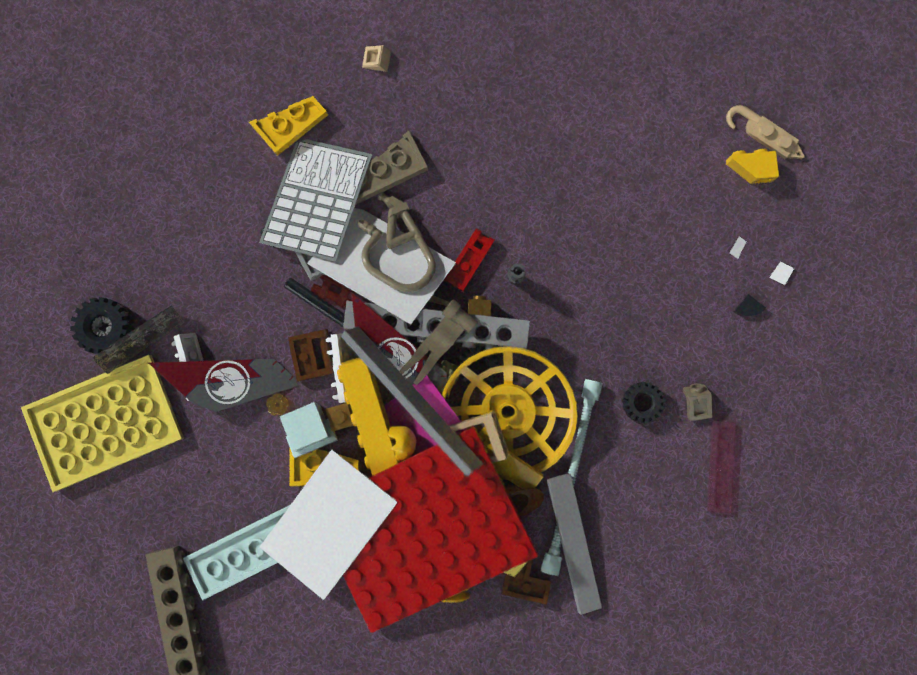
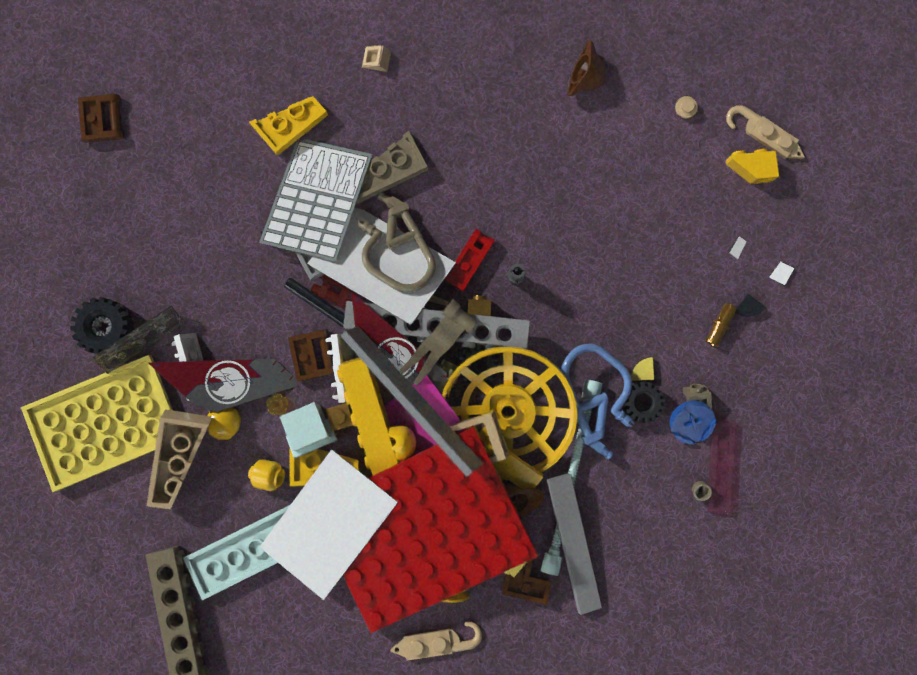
(93, 118): none -> reddish brown plate
(175, 449): none -> tan wedge
(224, 423): none -> yellow hair
(266, 475): none -> yellow head
(436, 643): none -> tan plate
(590, 69): none -> reddish brown hat
(591, 438): none -> medium blue piece
(643, 370): none -> light yellow tile
(686, 107): none -> tan plate
(692, 422): none -> blue tile
(706, 491): none -> dark tan hinge
(721, 324): none -> pearl gold axle

